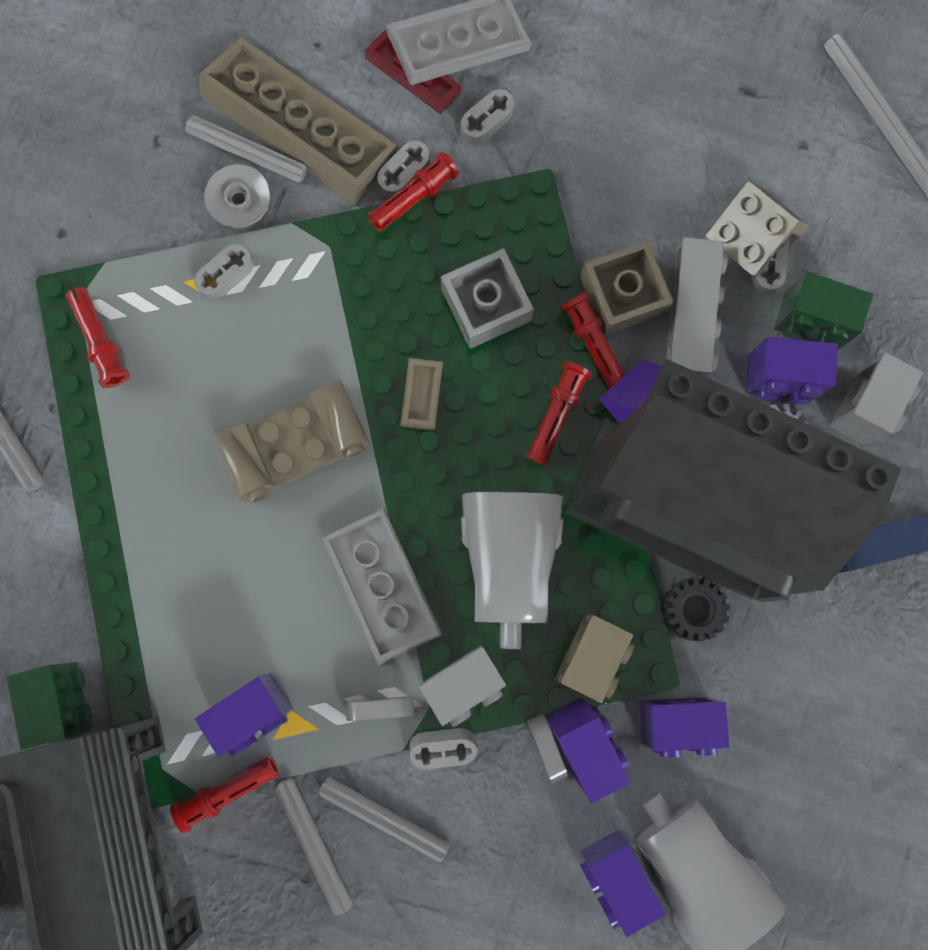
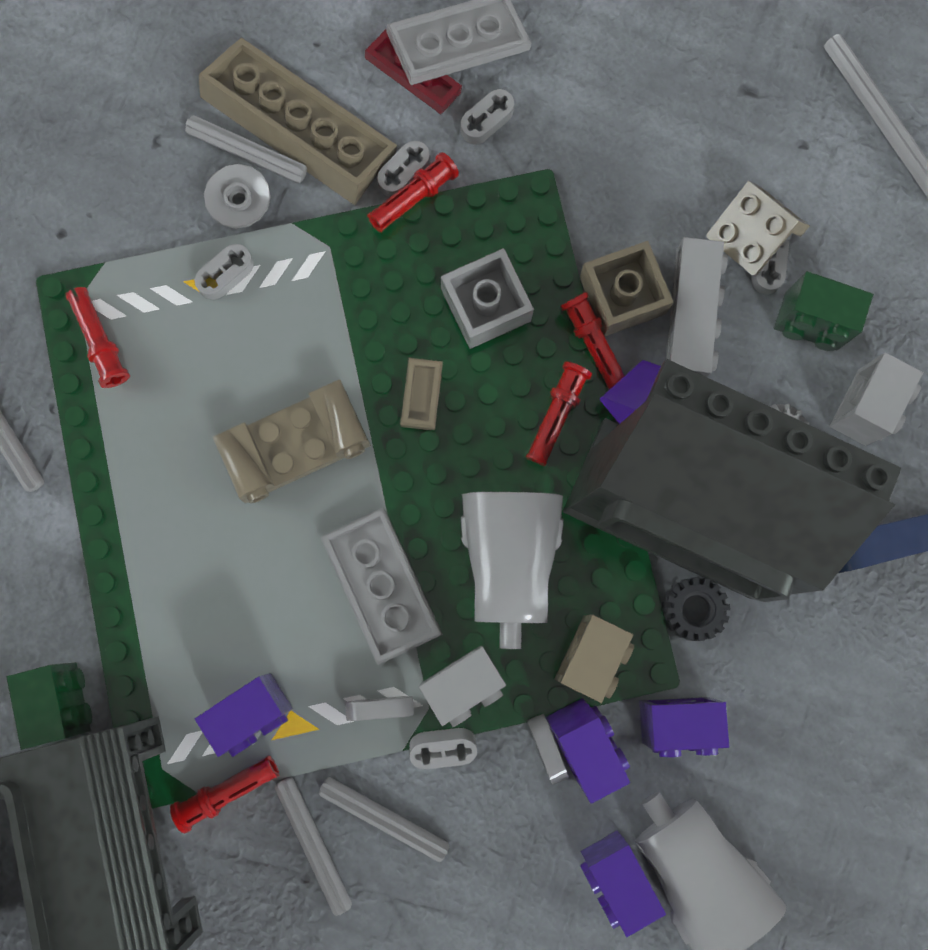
(791, 369): dark purple brick -> none

